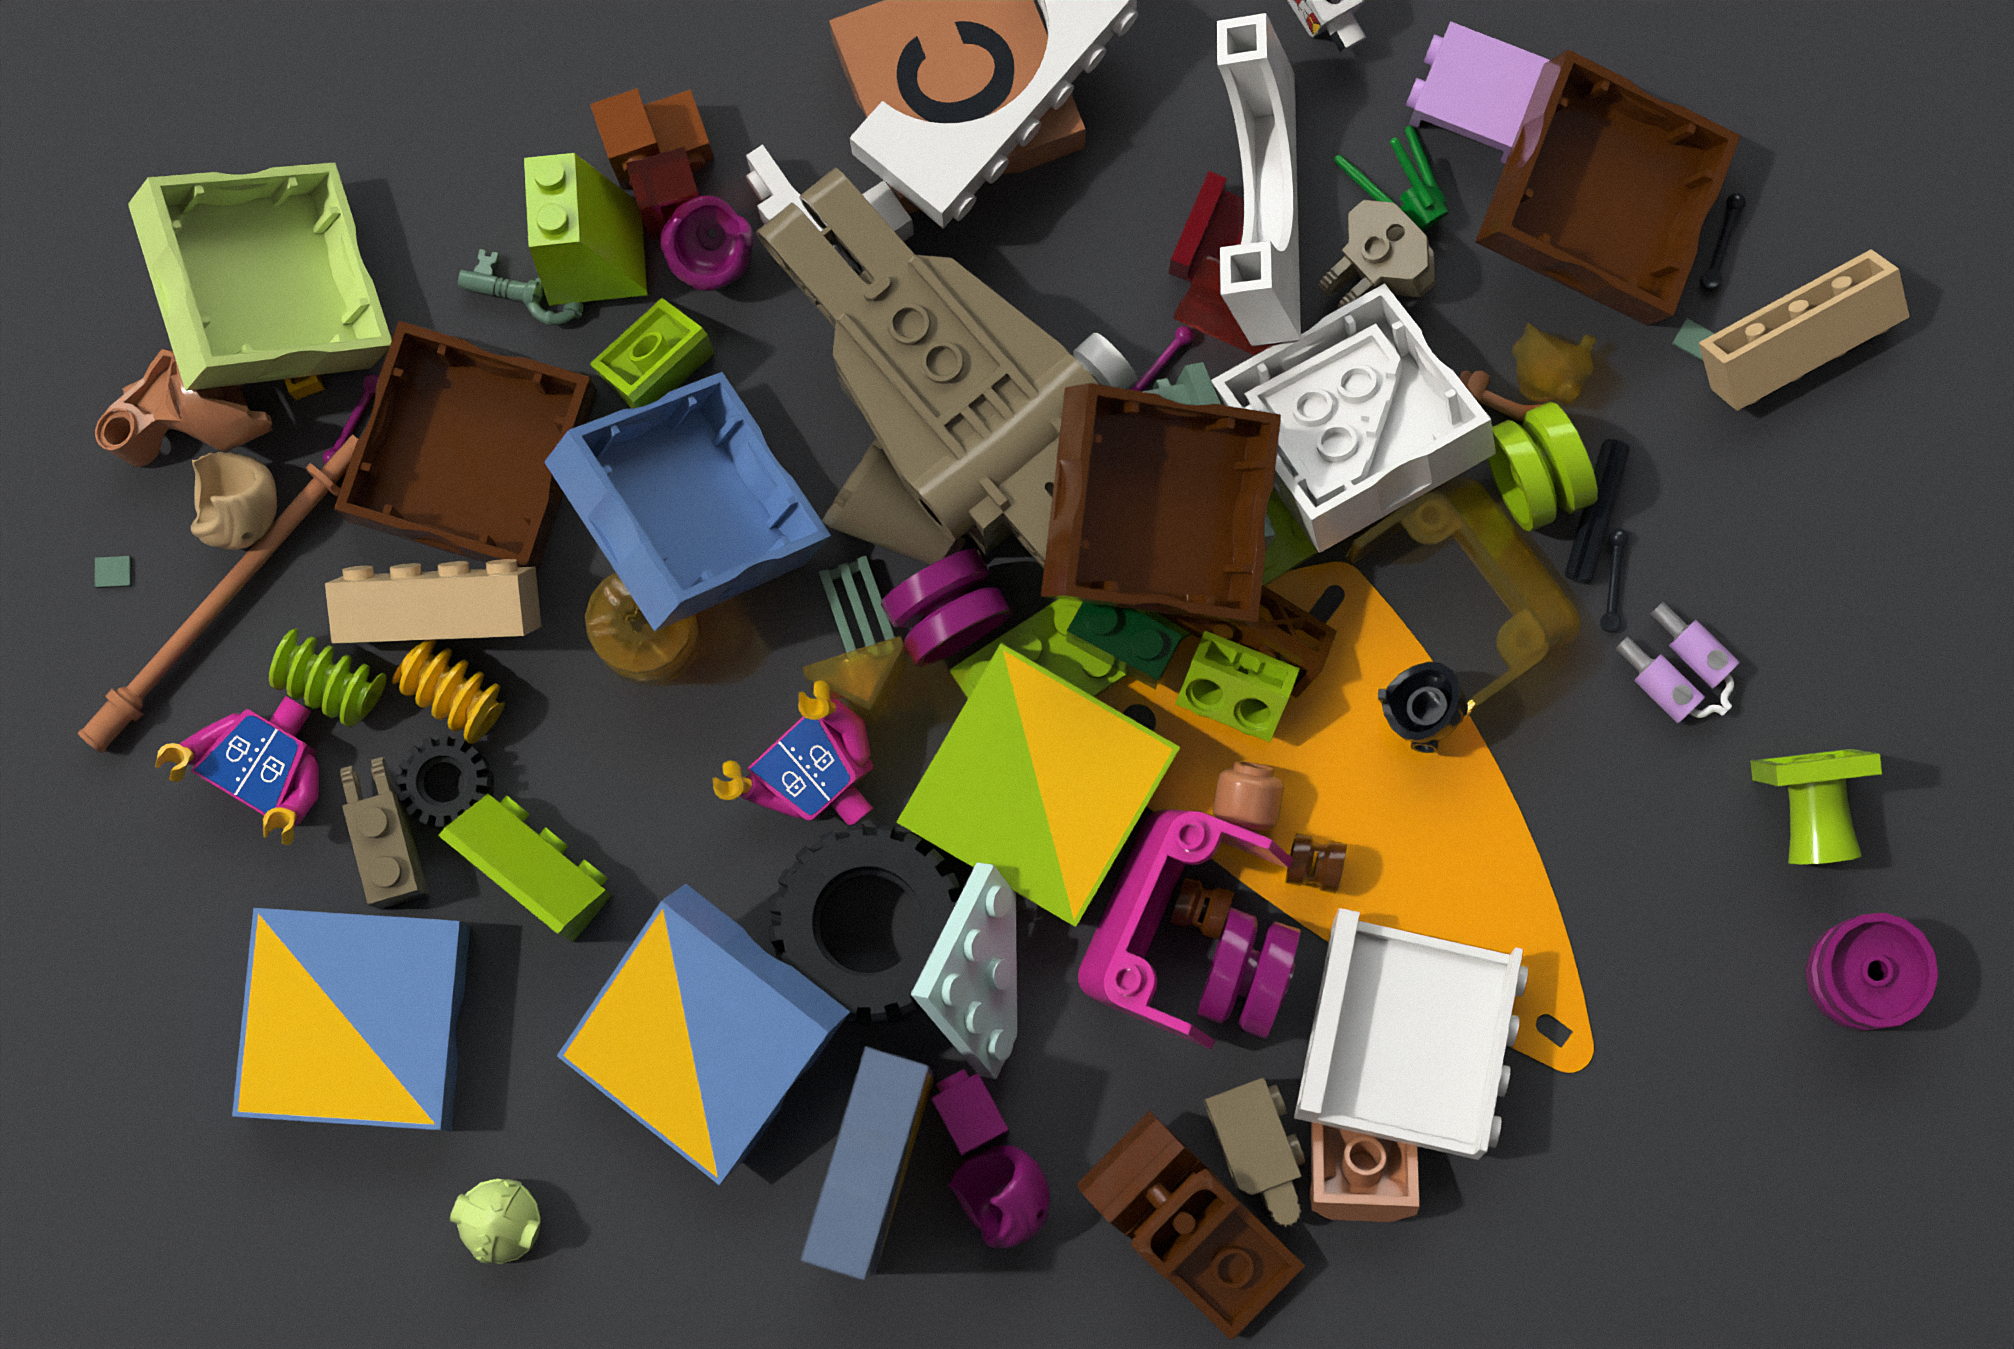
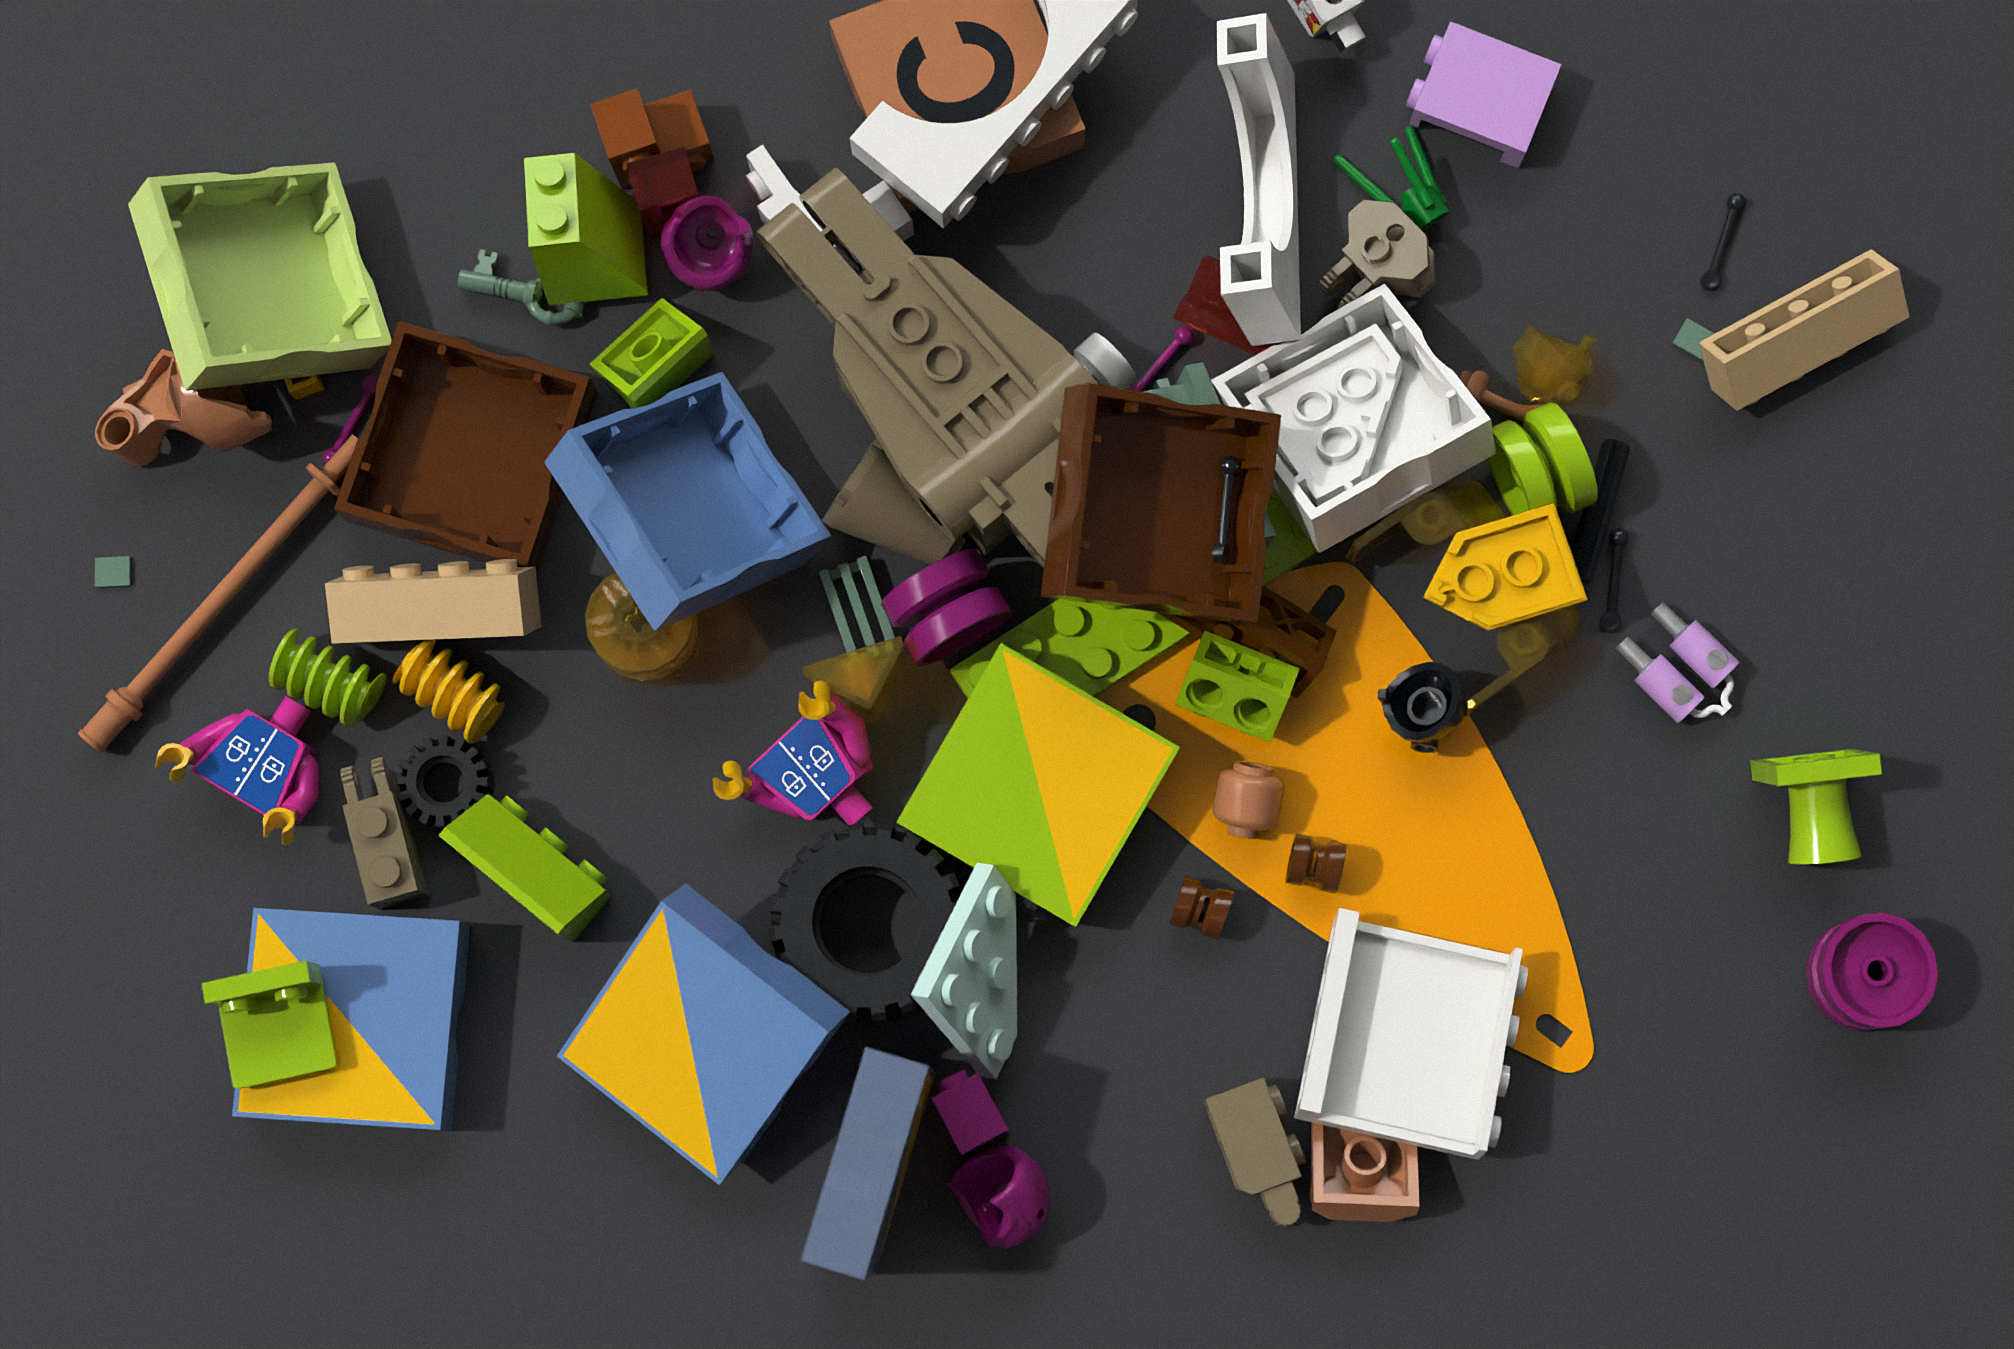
(232, 500): tan piece -> none
(274, 1023): none -> lime bracket
(497, 1220): yellowish green helmet -> none
(1114, 962): dark pink windscreen -> none
(1125, 640): dark green brick -> none
(1189, 1225): reddish brown piece -> none
(1212, 224): dark red panel -> none
(1221, 551): none -> black hinge
(1254, 974): magenta wheel -> none
(1508, 571): none -> yellow tile
(1607, 188): reddish brown tile -> none

